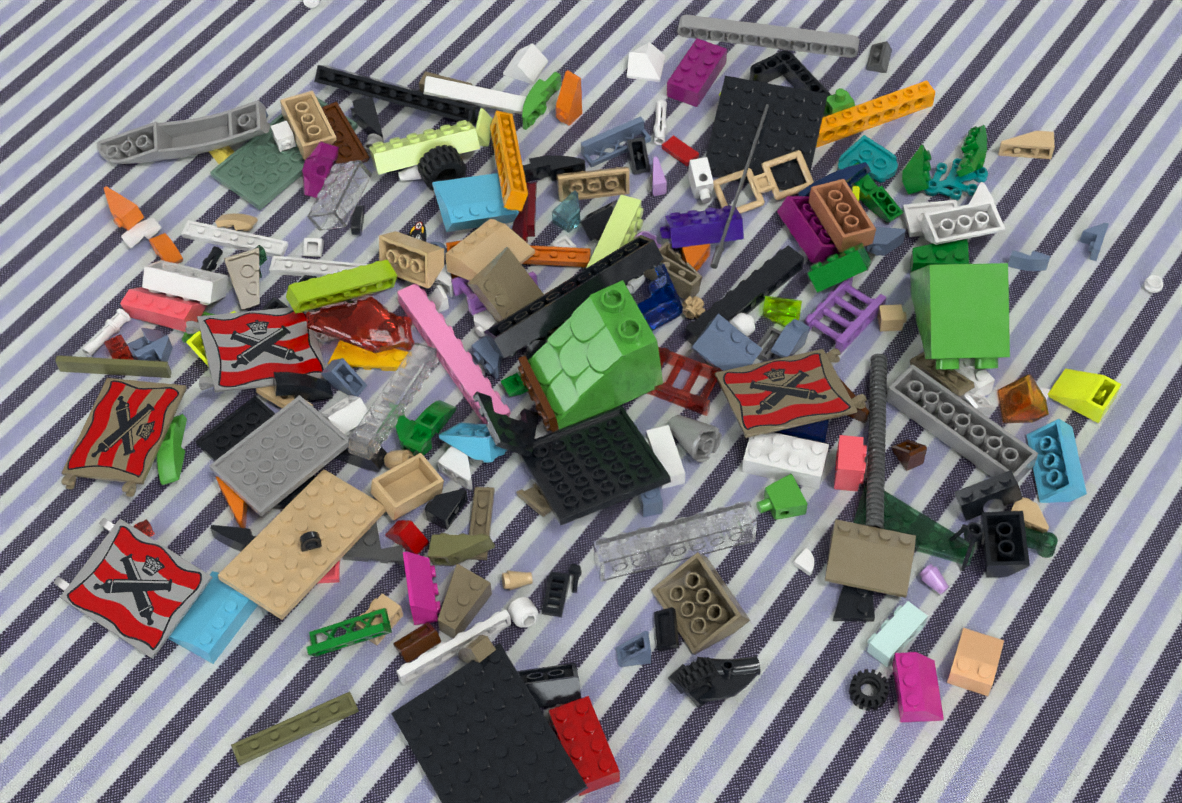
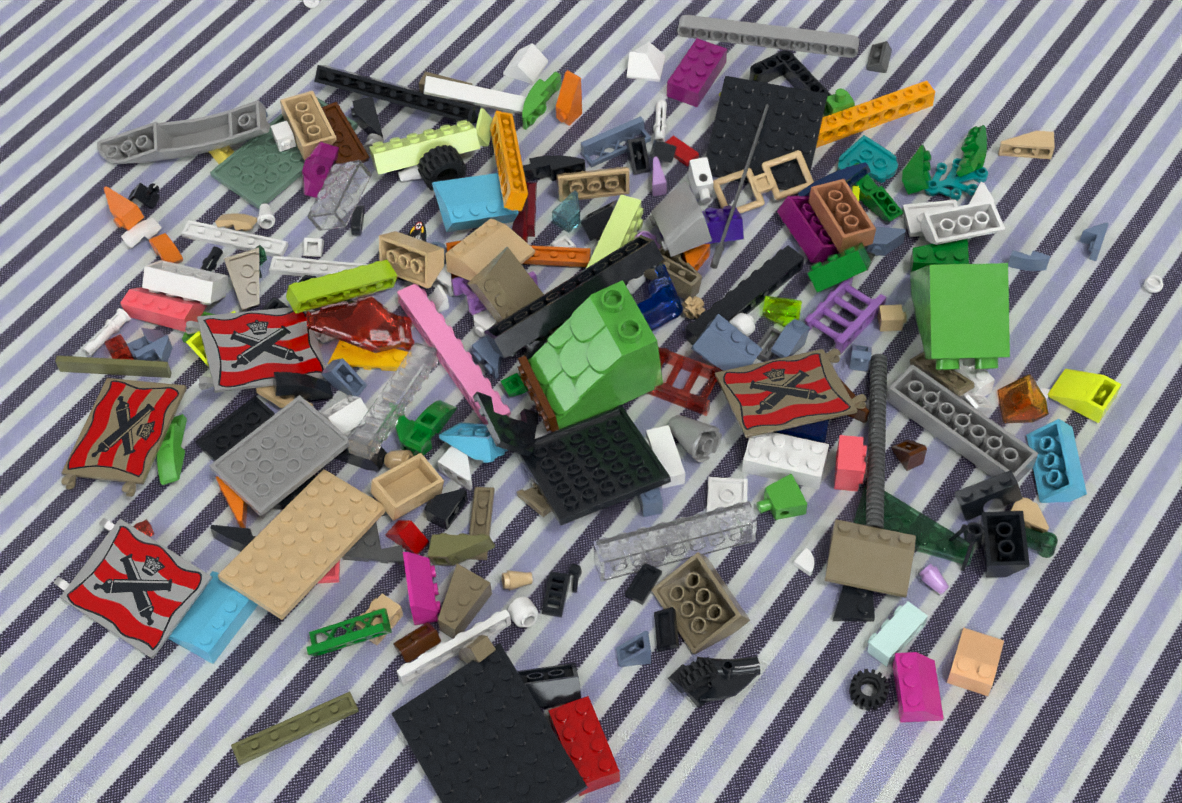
(146, 195): none -> black bracket
(265, 218): none -> white cone
(310, 541): black tile -> none
(643, 583): none -> black tile
(663, 151): none -> black bracket
(680, 221): none -> light grey windscreen
(726, 492): none -> white tile
(860, 358): none -> sand blue slope

